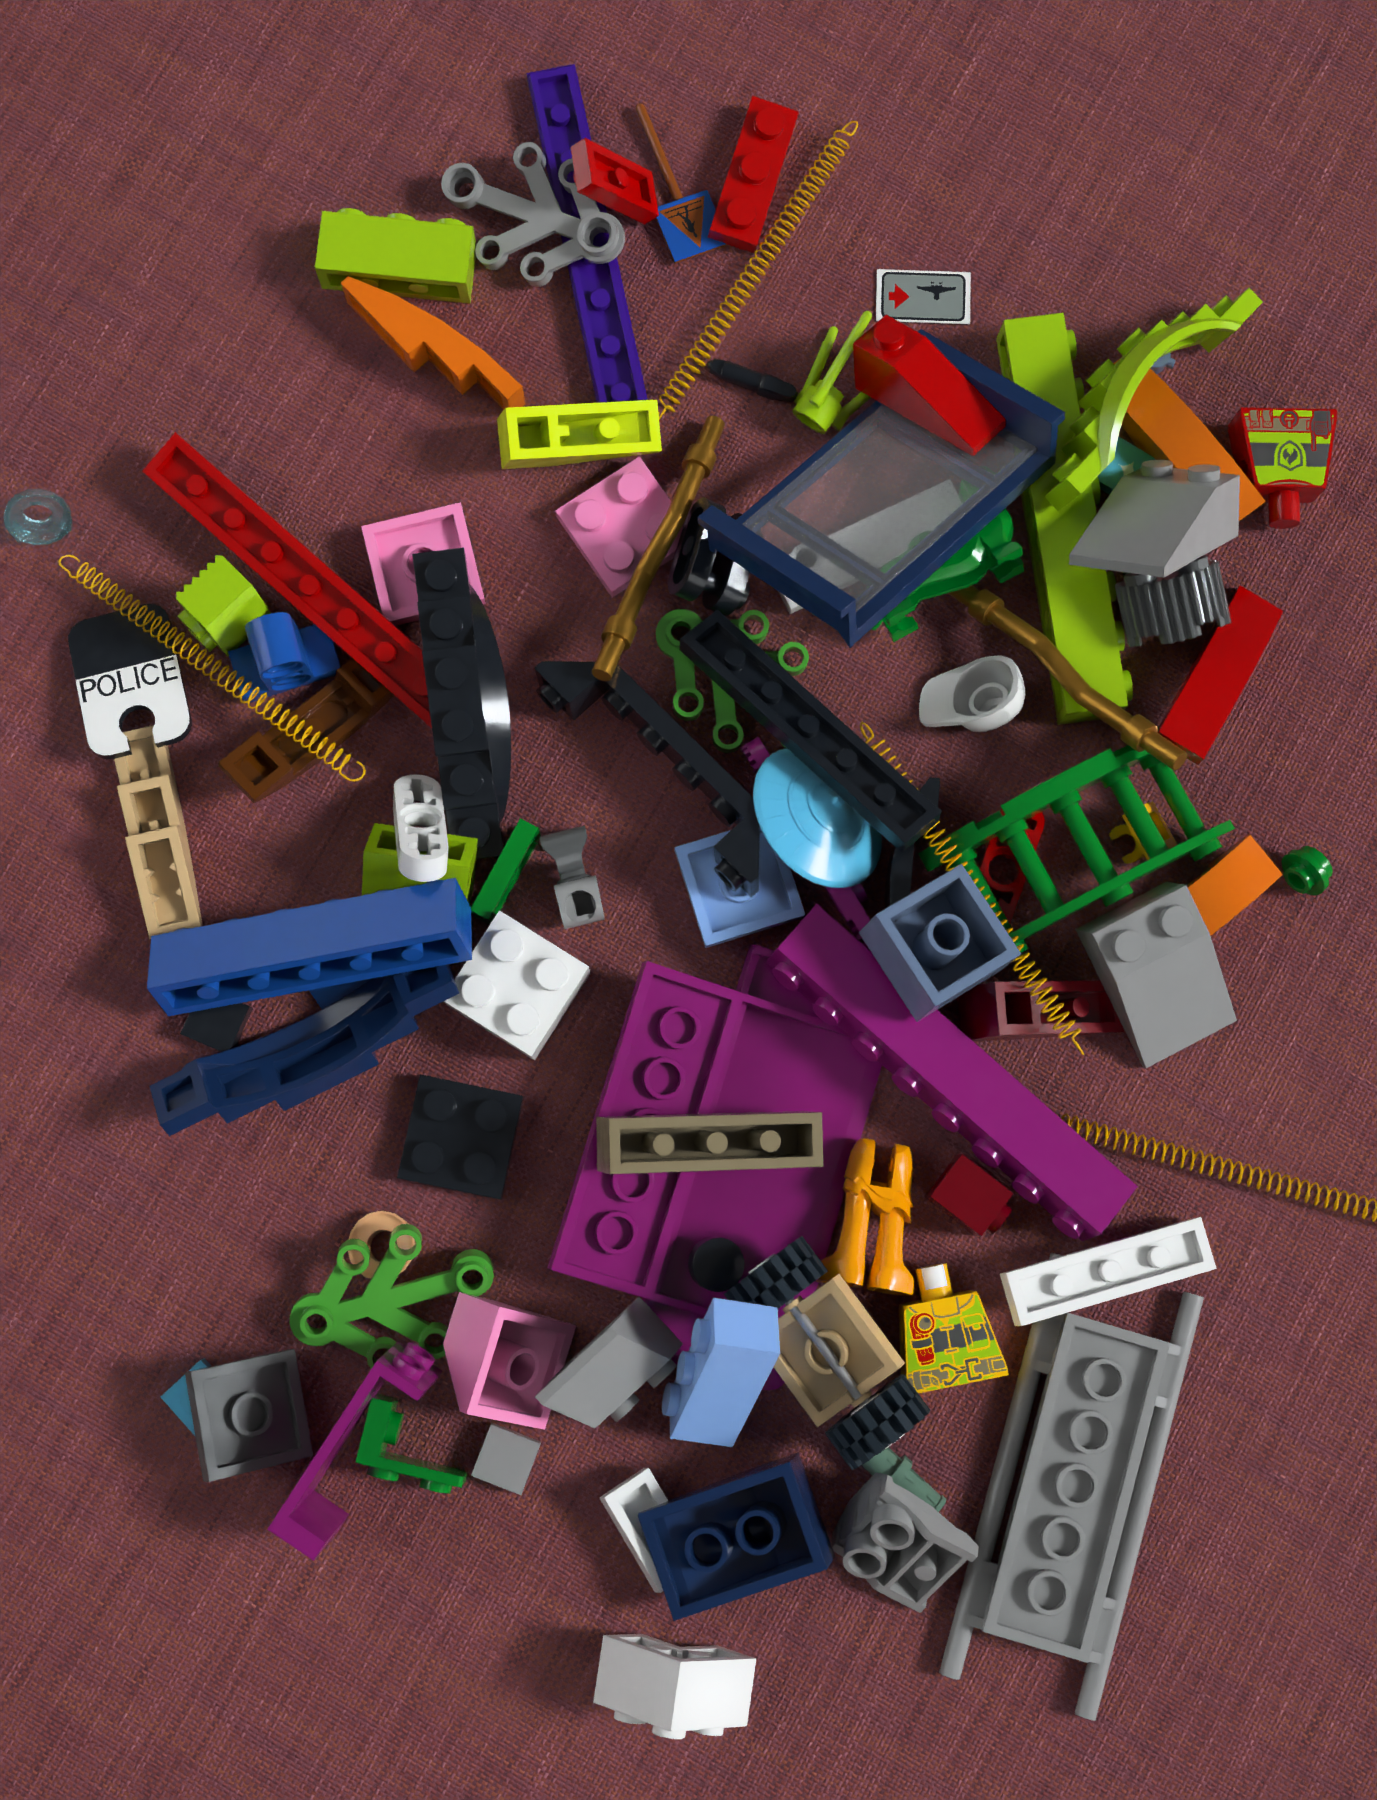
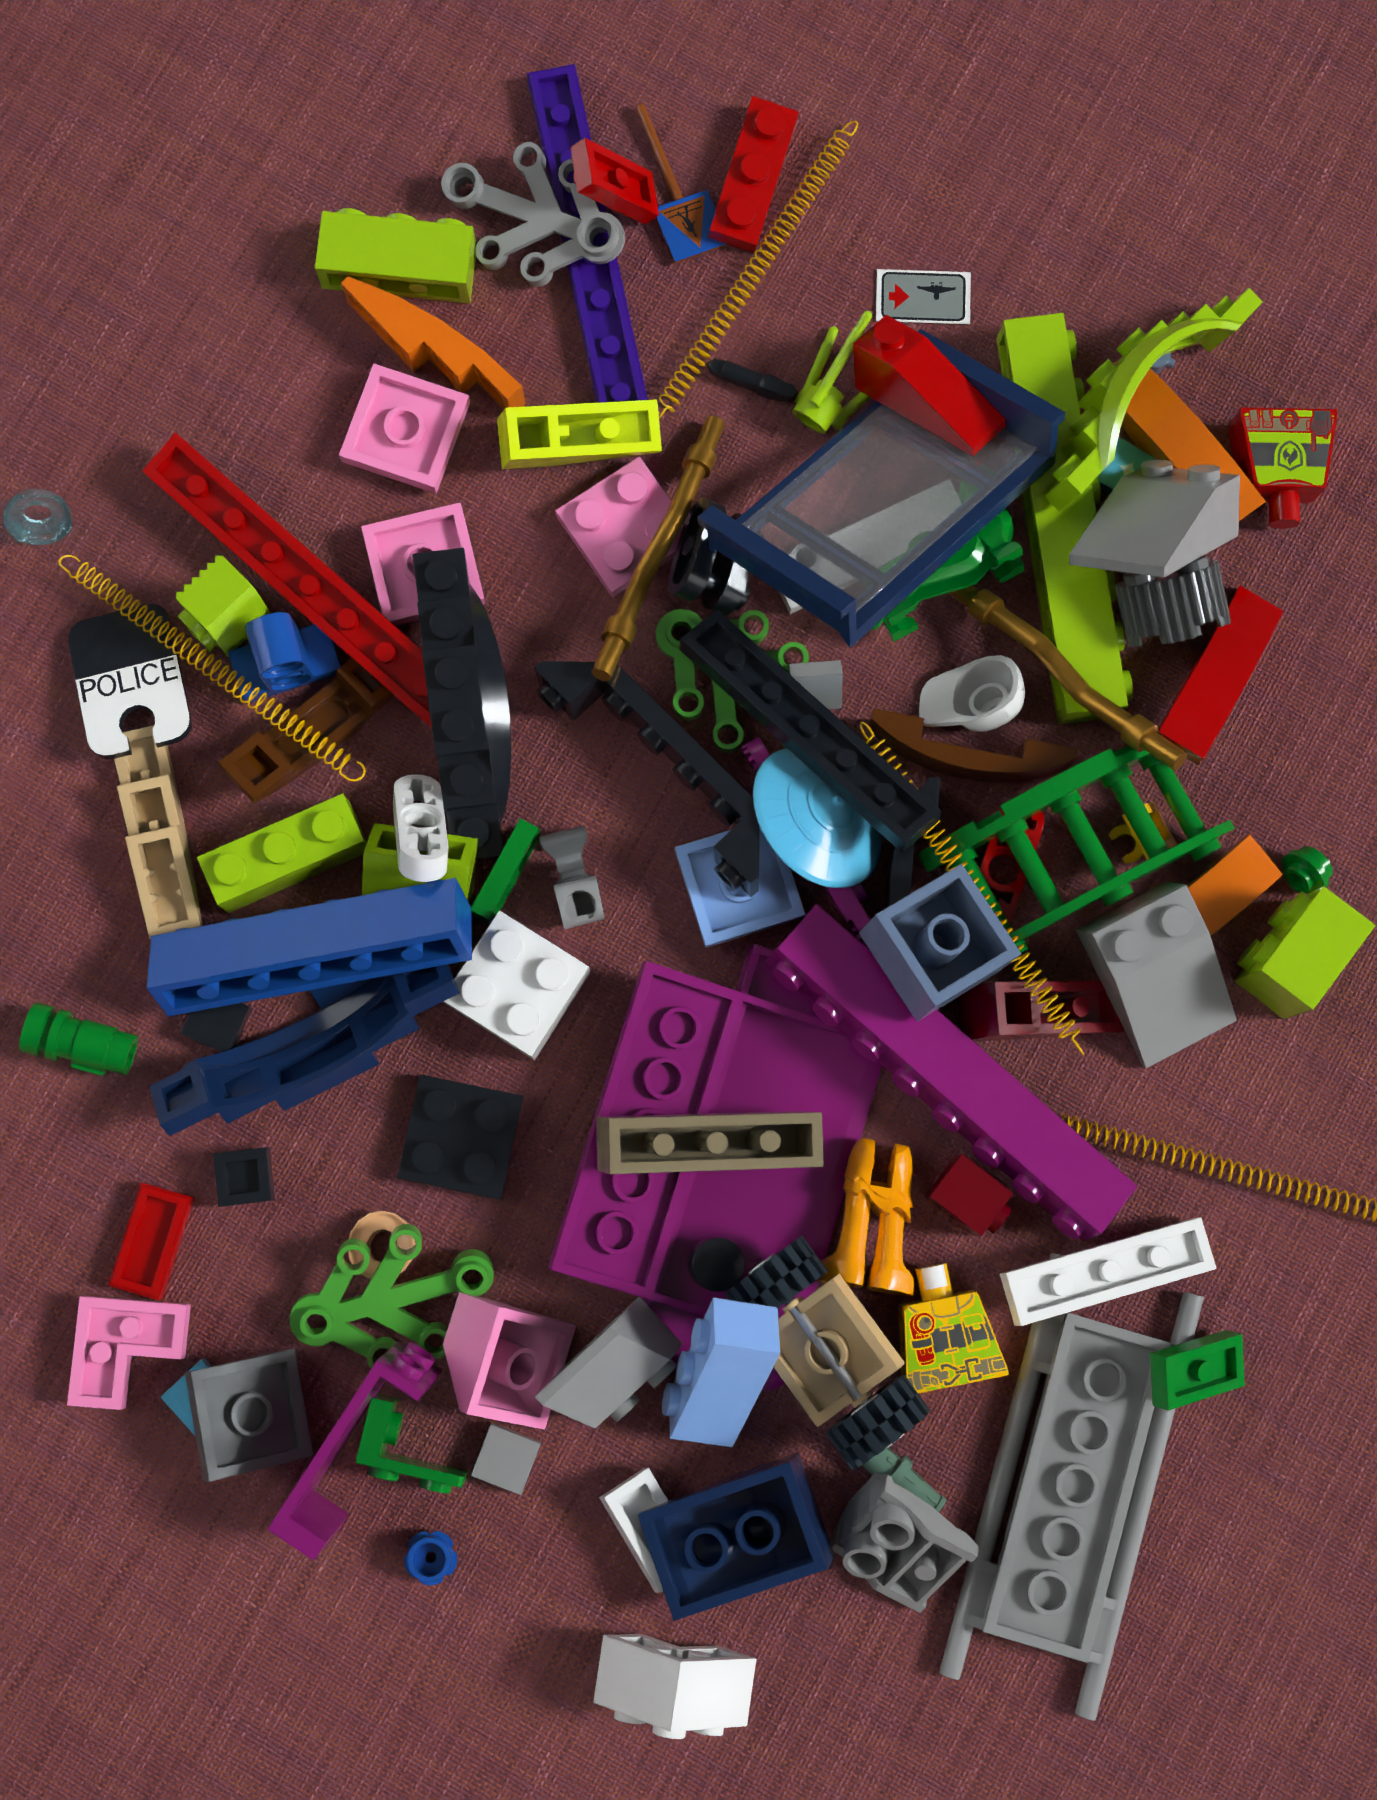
(84, 1042): none -> green axle
(108, 1337): none -> bright pink plate
(151, 1241): none -> red tile
(244, 1177): none -> black plate
(283, 853): none -> lime brick
(404, 428): none -> bright pink plate
(430, 1572): none -> blue plate
(821, 680): none -> light grey tile
(1033, 760): none -> reddish brown slope
(1197, 1369): none -> green plate
(1303, 952): none -> lime brick

